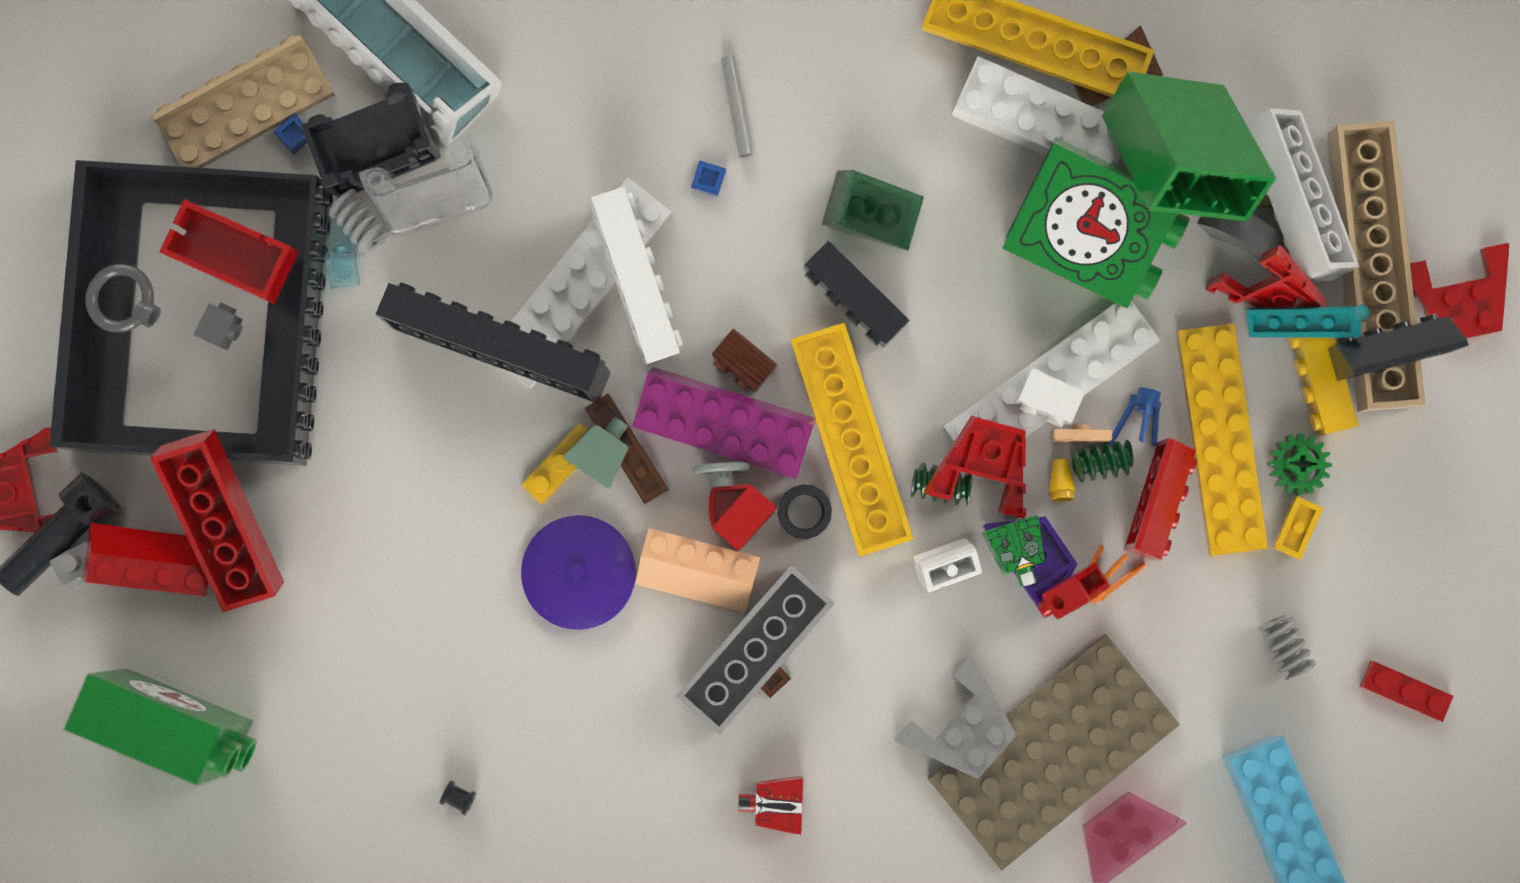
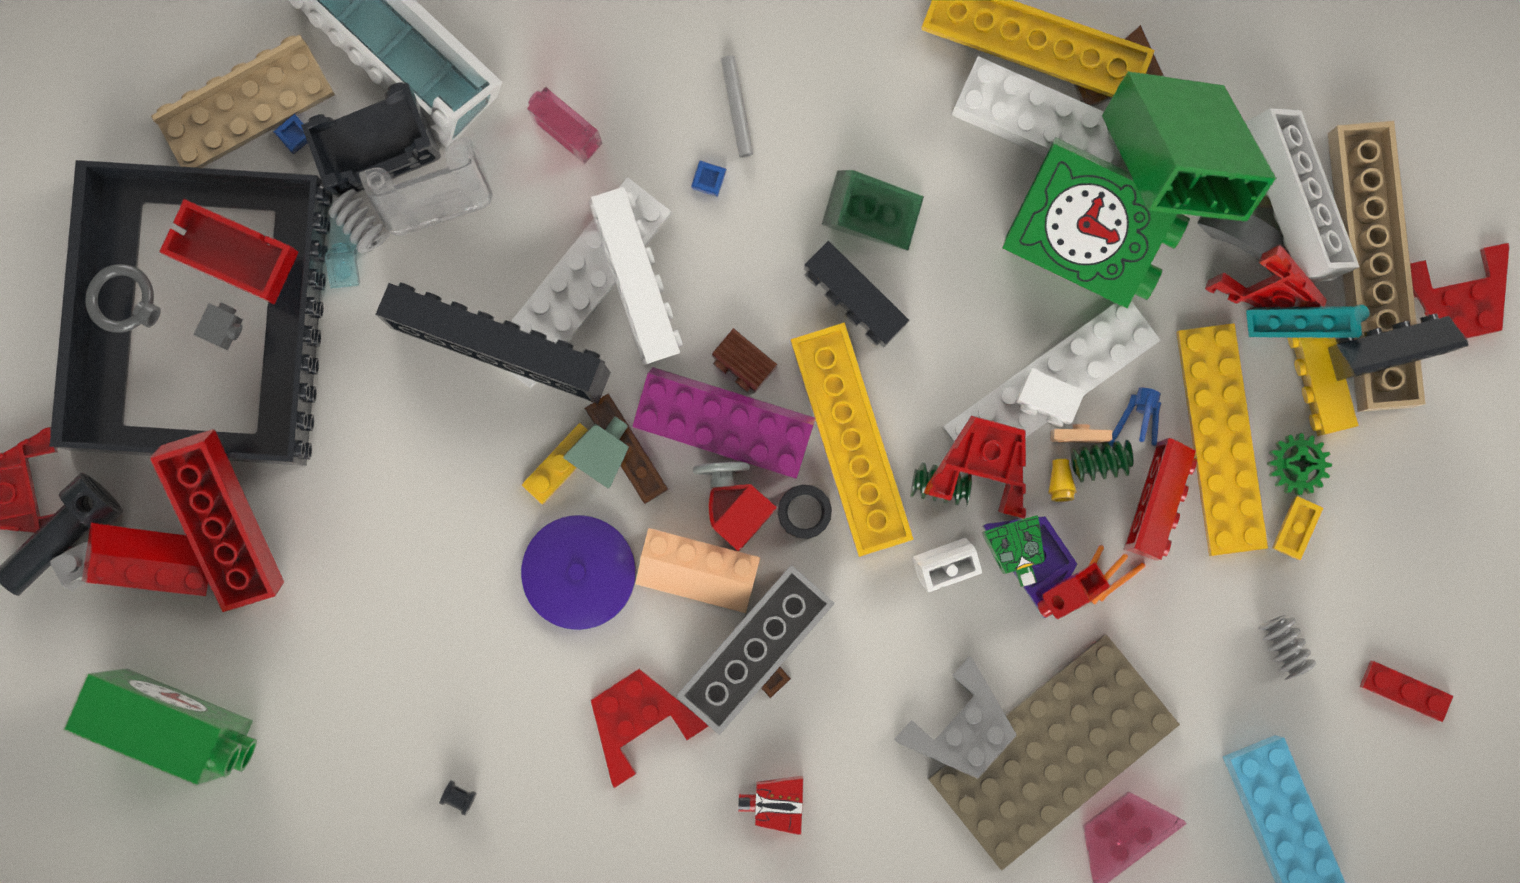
(564, 124): none -> clear pink window
(631, 710): none -> red wing

